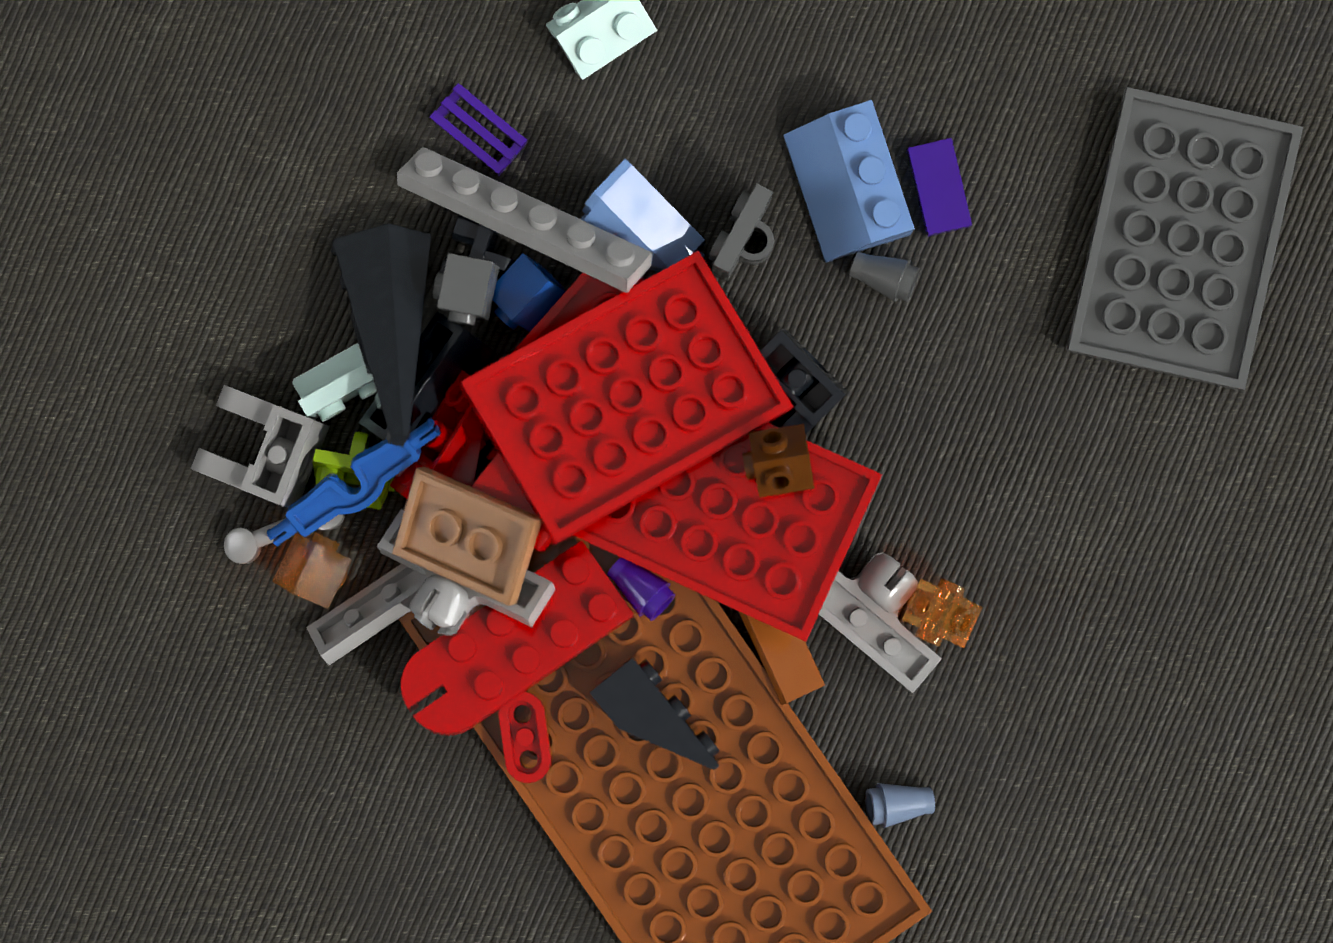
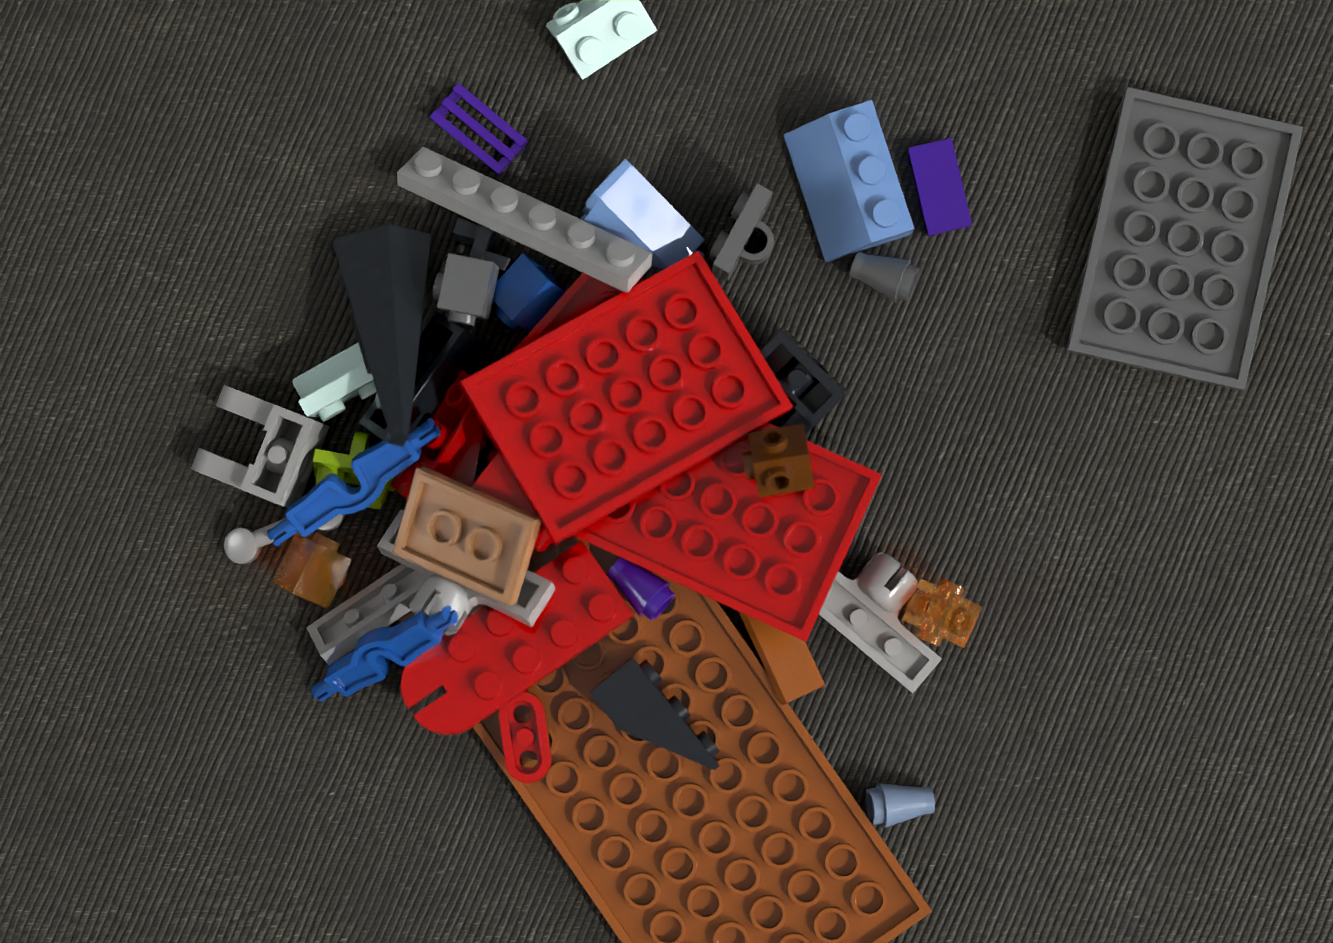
(369, 659): none -> blue piece

